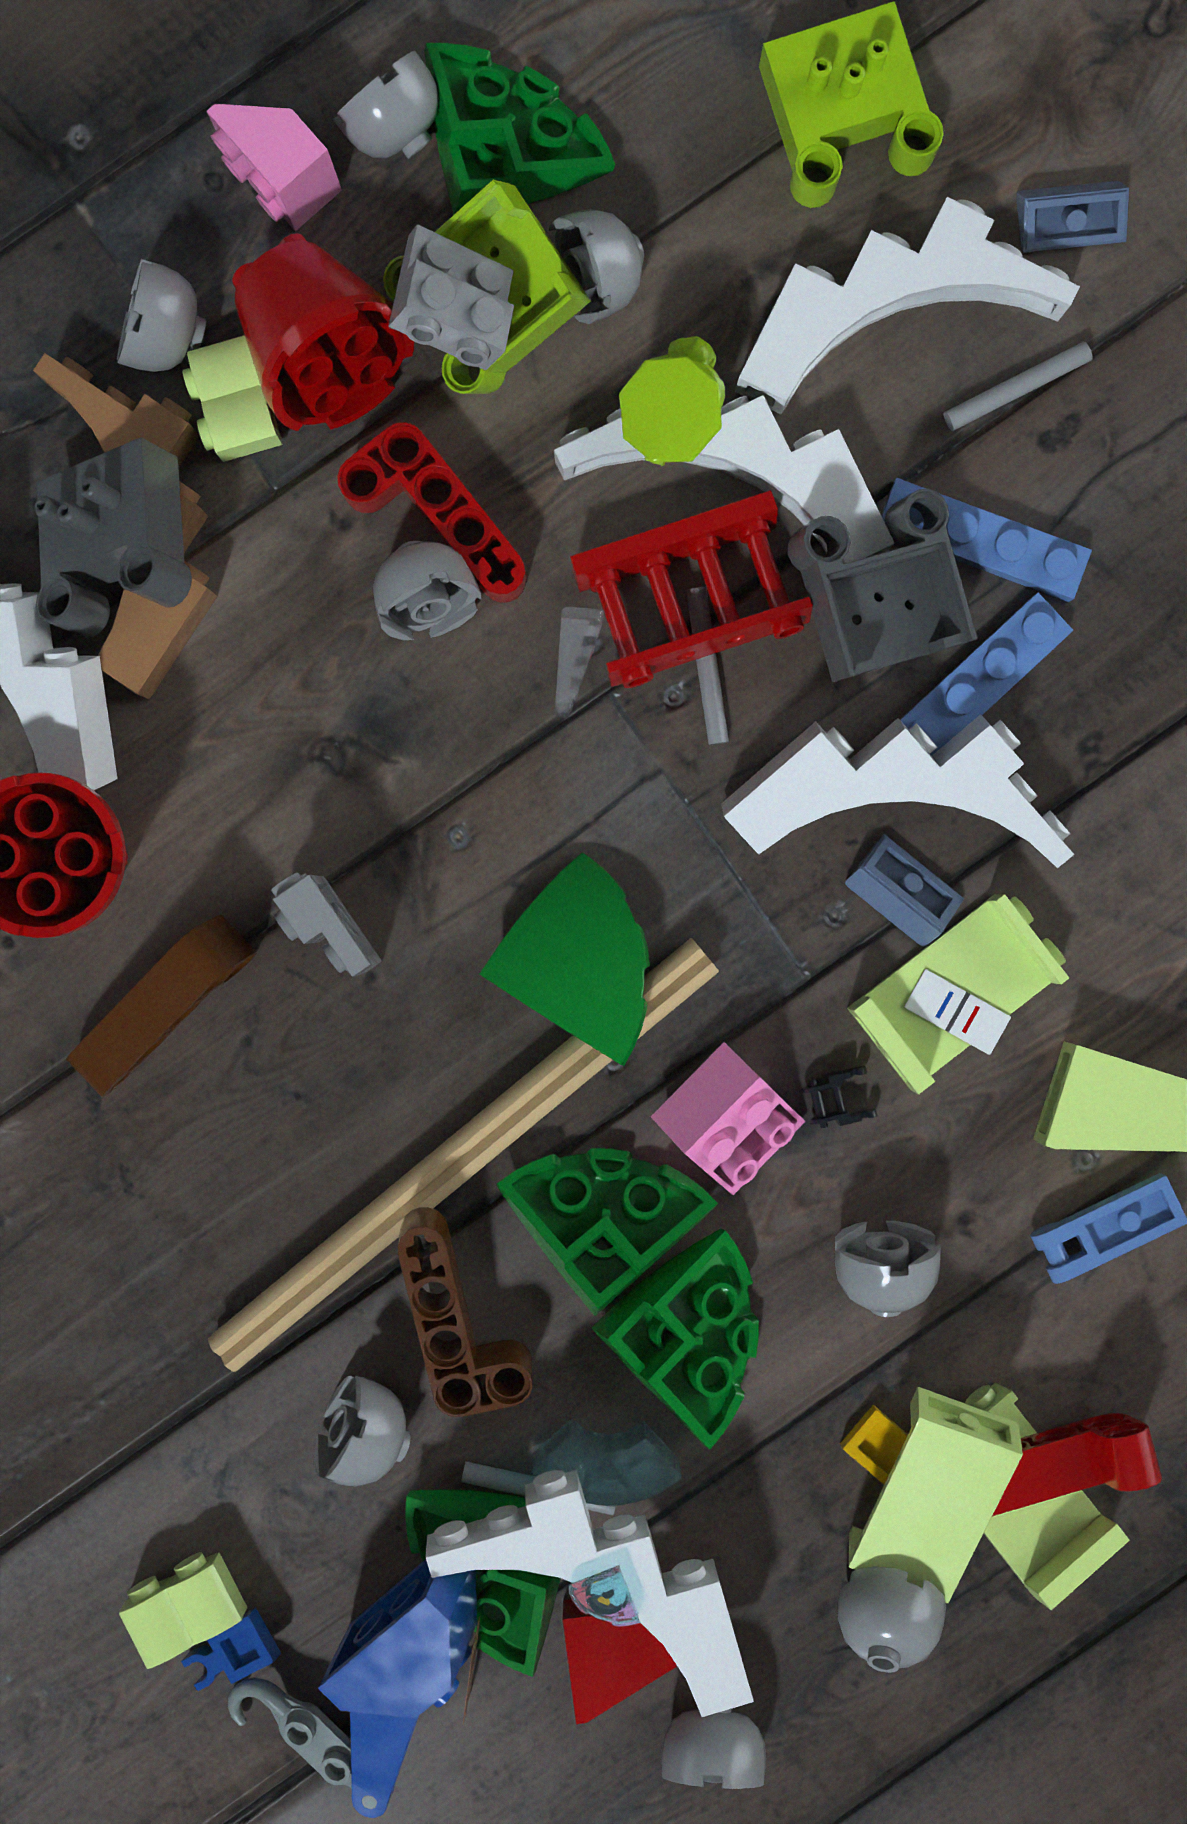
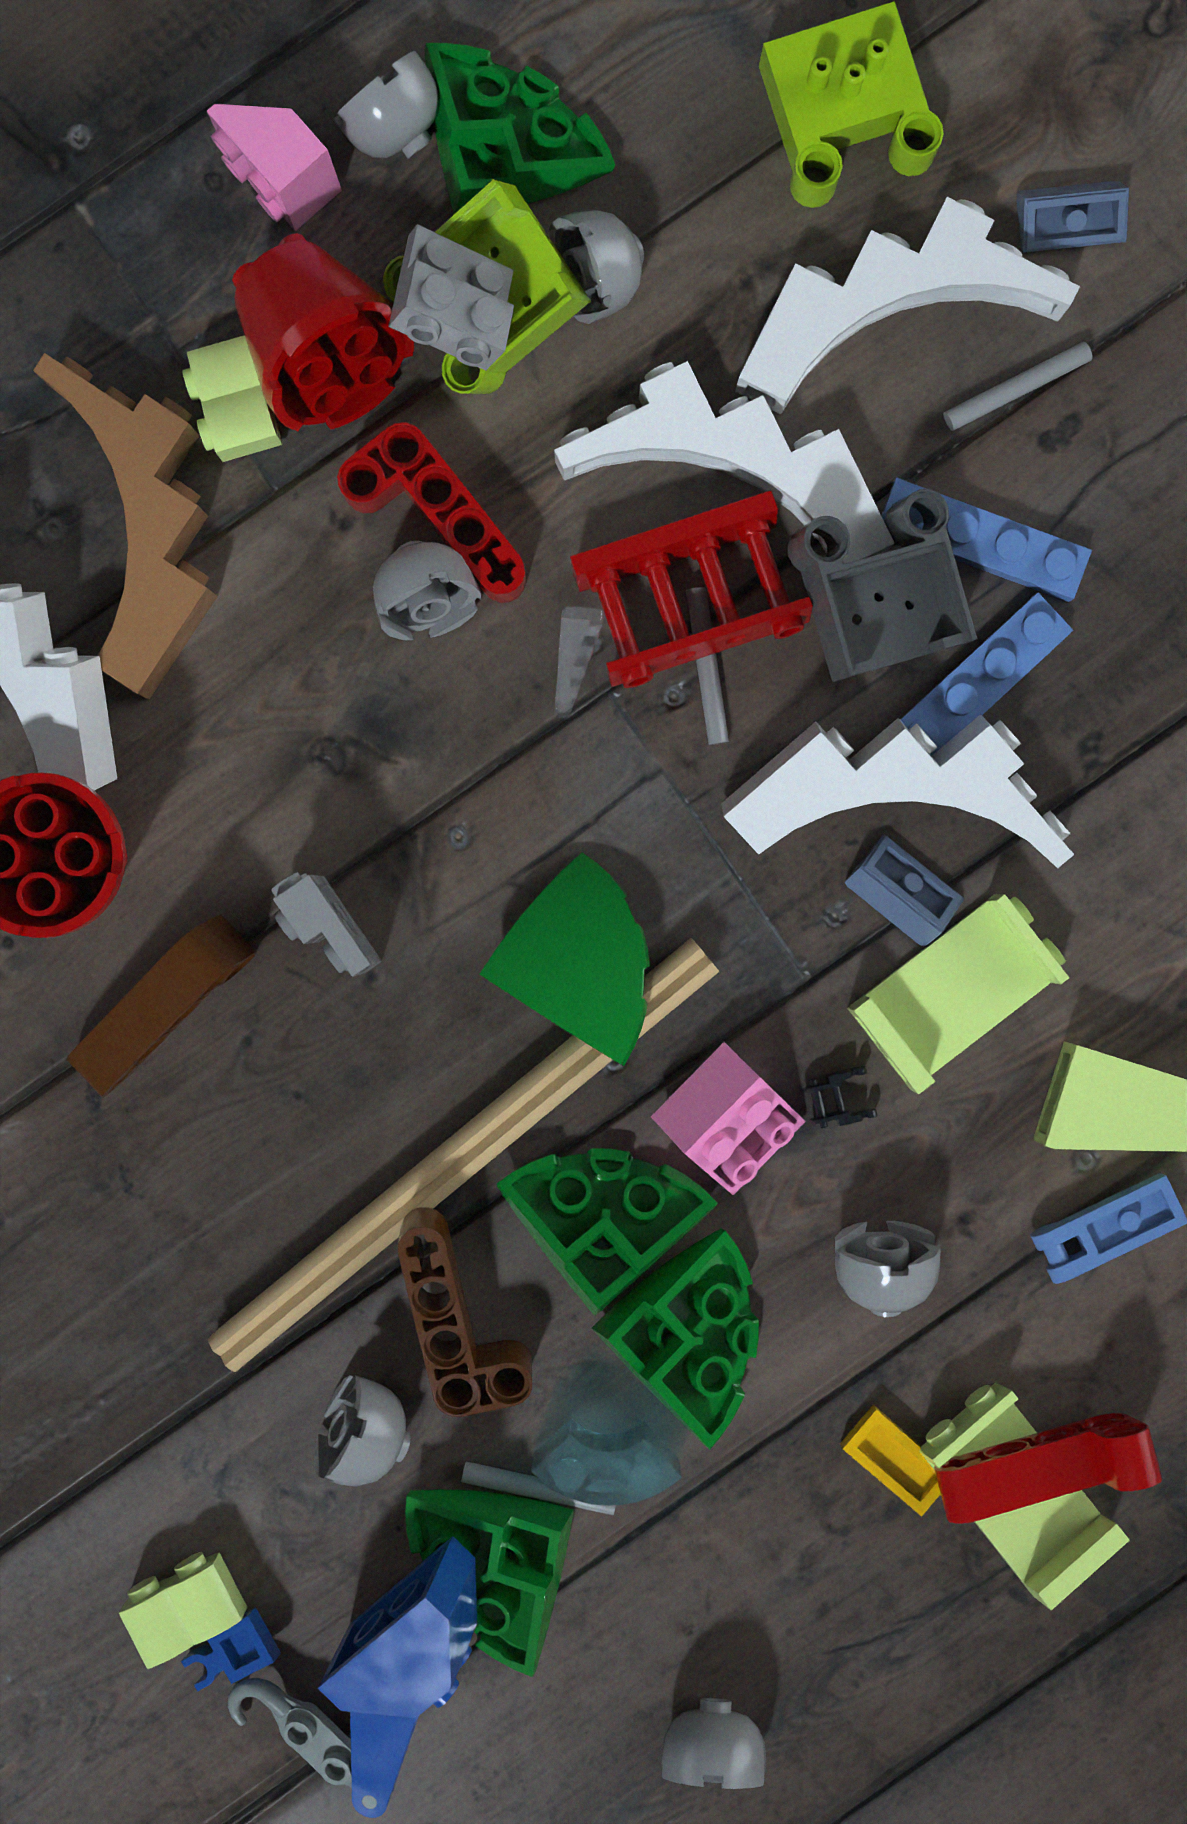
(108, 525): dark grey piece -> none
(159, 320): light grey cylinder -> none
(471, 1669): nougat sticker -> none
(558, 1540): white arch -> none
(606, 1597): clear light blue tile -> none
(608, 1661): red slope -> none
(673, 403): lime piece -> none
(889, 1618): light grey cylinder -> none
(939, 1492): yellowish green panel -> none
(957, 1012): white sticker -> none

